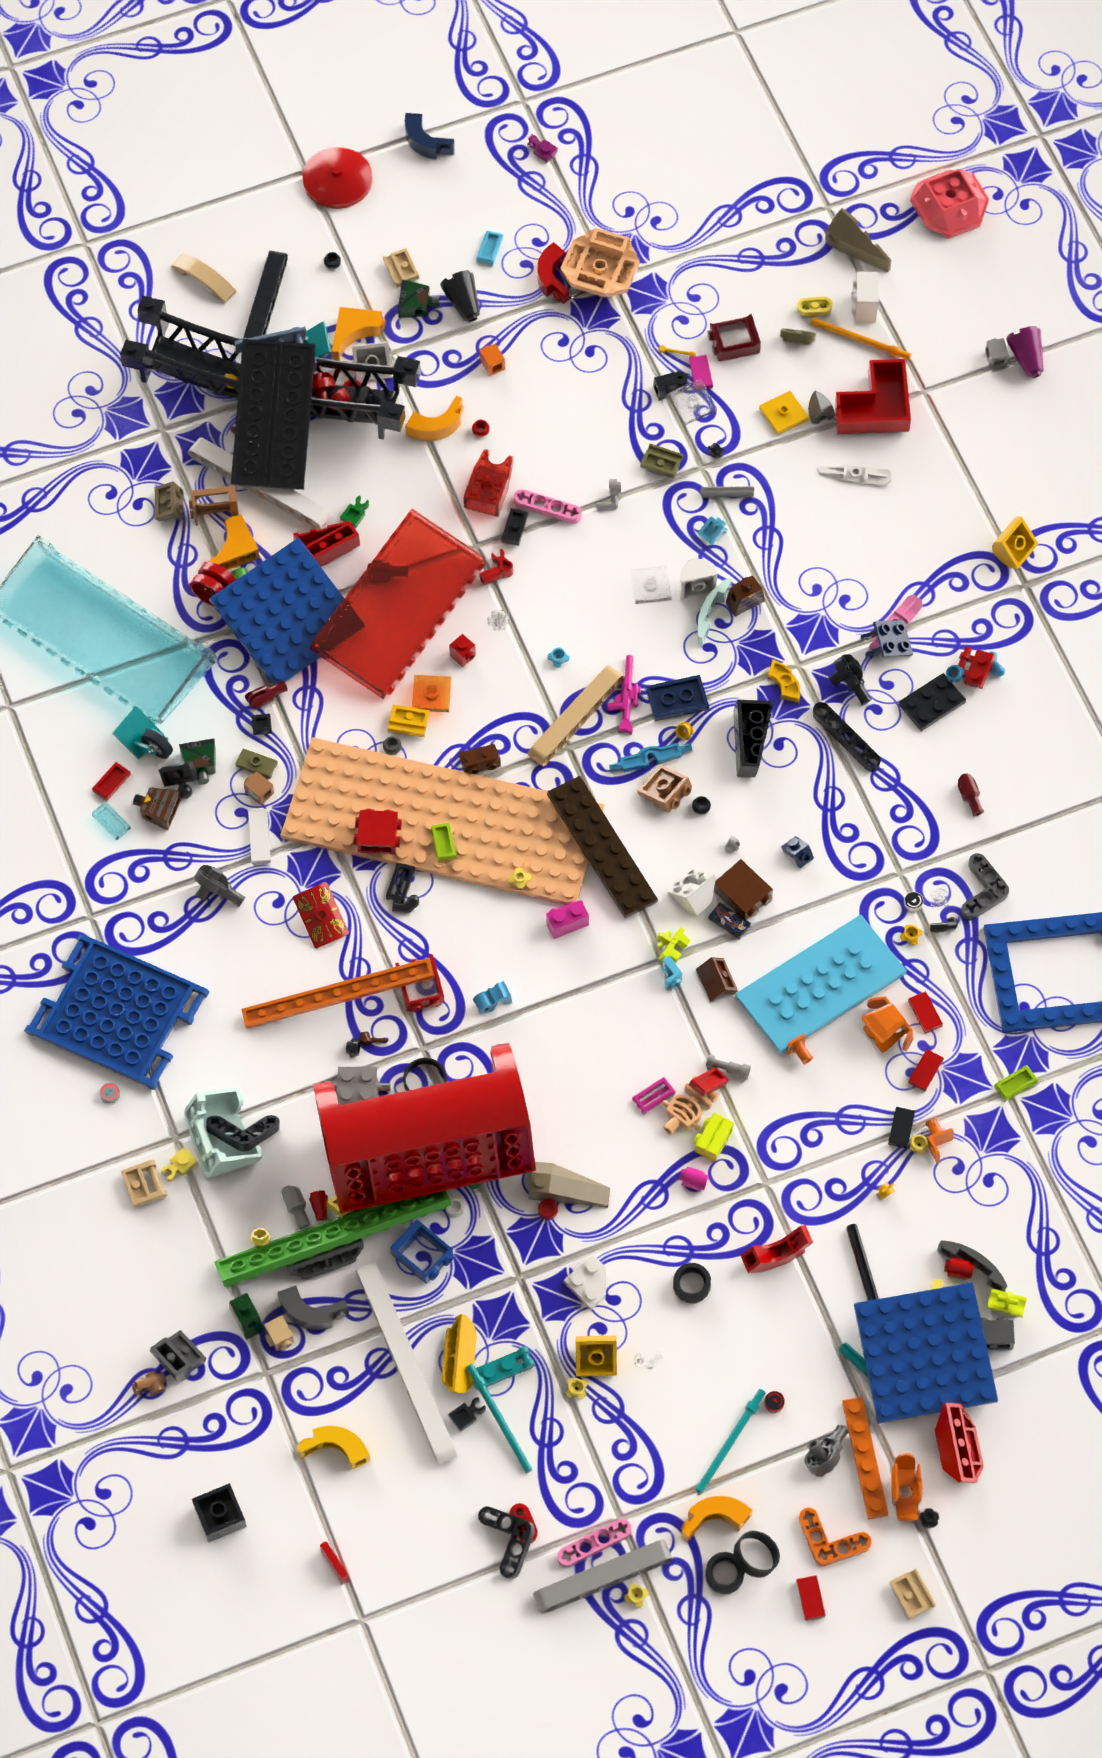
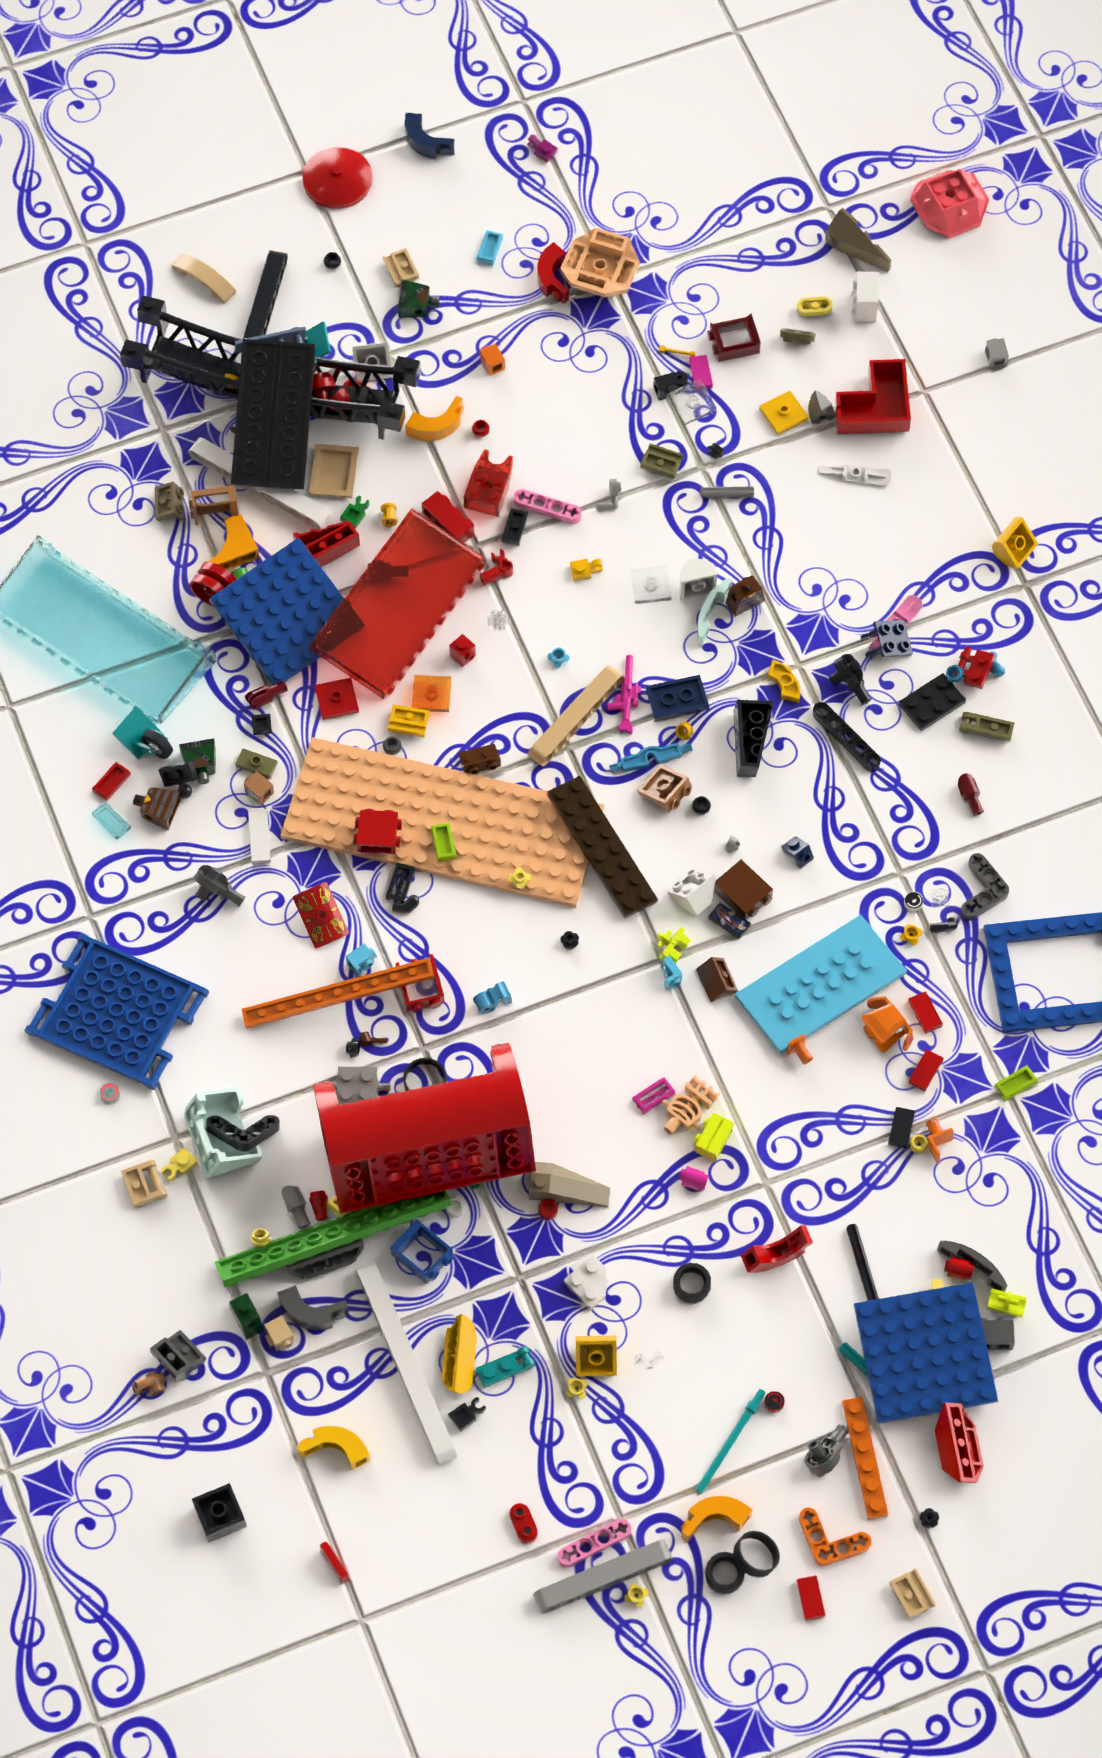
(333, 471): none -> tan piece
(336, 698): none -> red plate
(354, 325): light orange arch -> none
(360, 959): none -> medium azure brick
(389, 514): none -> yellow bush
(445, 515): none -> red brick
(462, 294): black cone -> none
(479, 1384): teal bar -> none
(515, 1531): black beam -> none
(567, 919): dark pink brick -> none
(569, 944): none -> black plate
(582, 568): none -> yellow plate
(708, 1082): red tile -> none
(712, 529): medium azure bracket -> none
(731, 1067): light grey piece -> none
(885, 1190): yellow plate -> none
(892, 350): light orange bar -> none
(904, 1475): orange piece -> none
(986, 726): none -> olive plate
(1028, 350): magenta cone -> none

